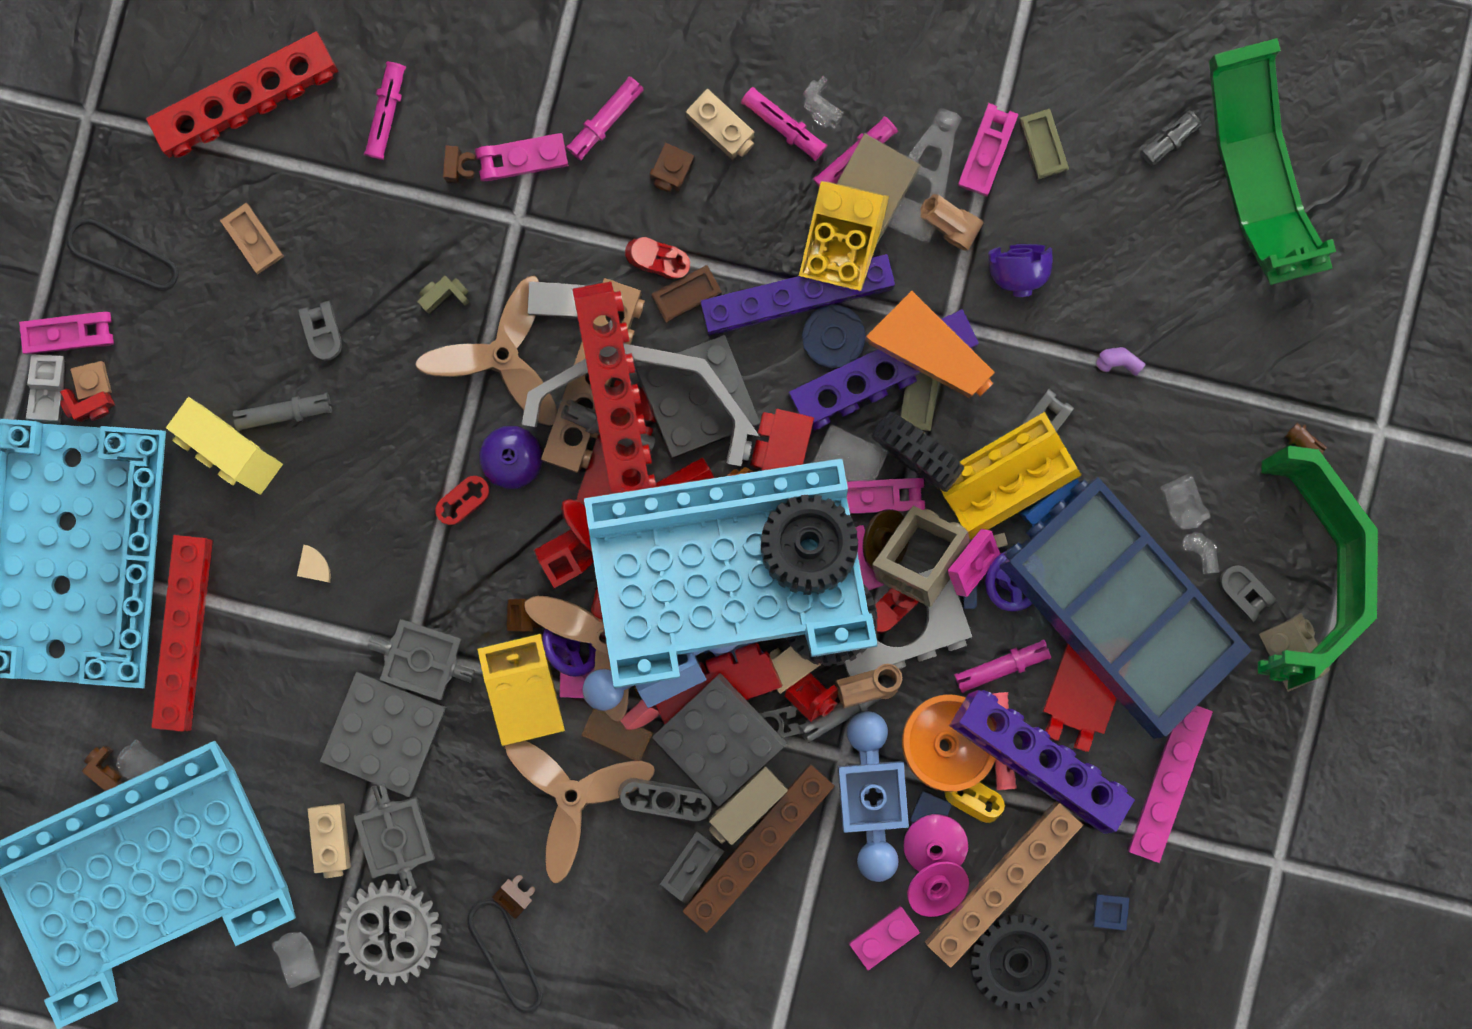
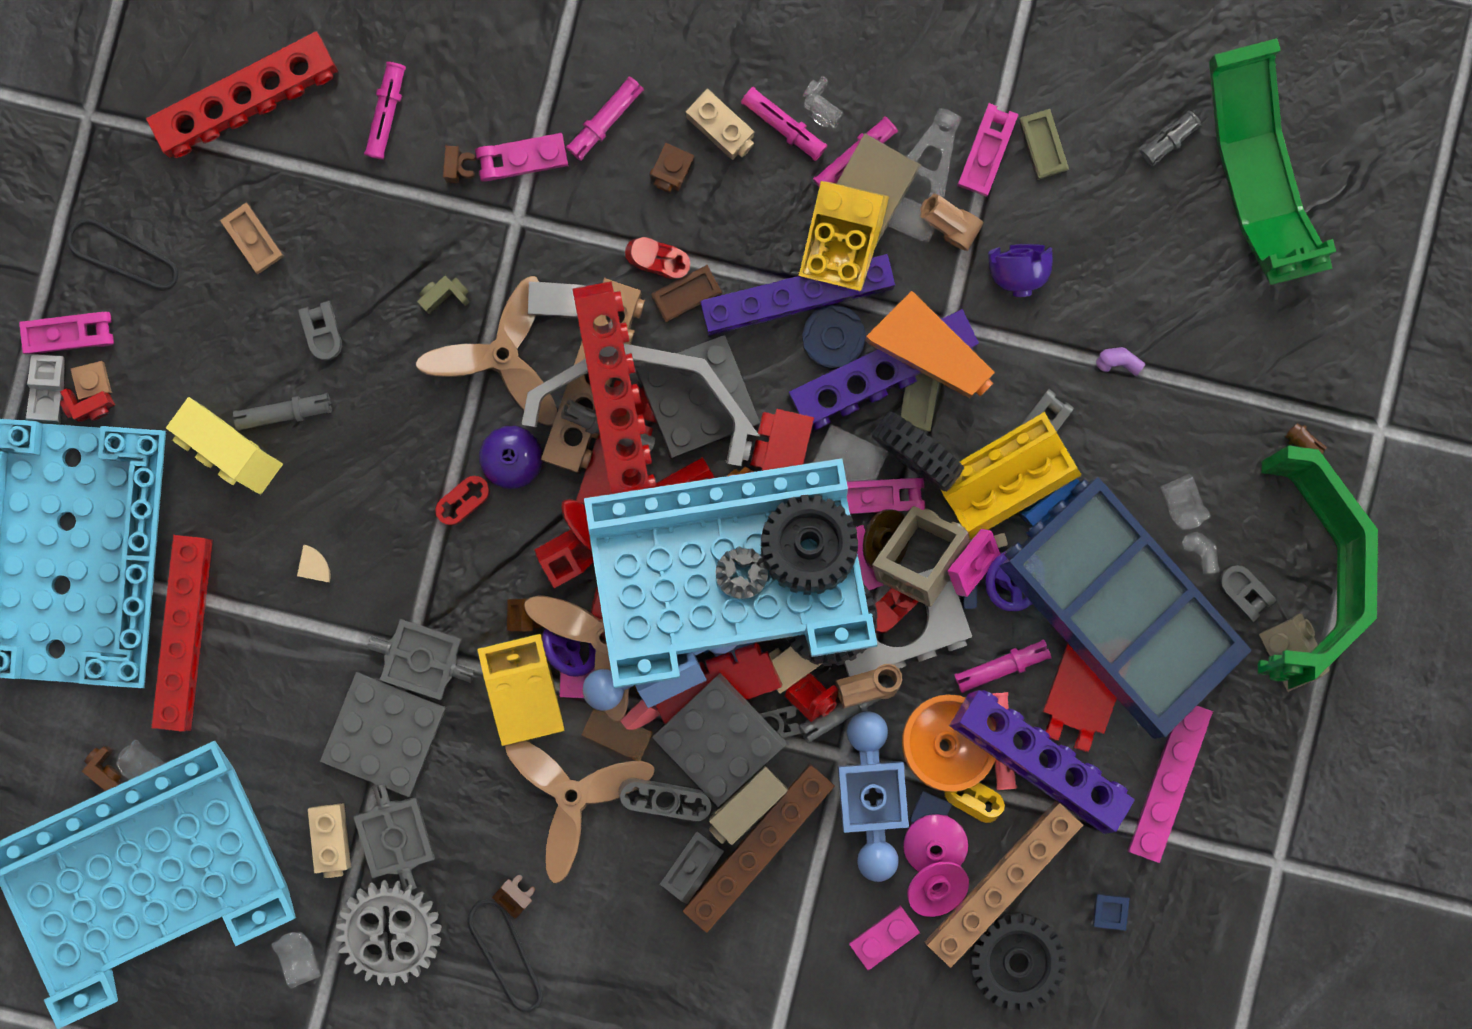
(740, 587): none -> dark grey gear

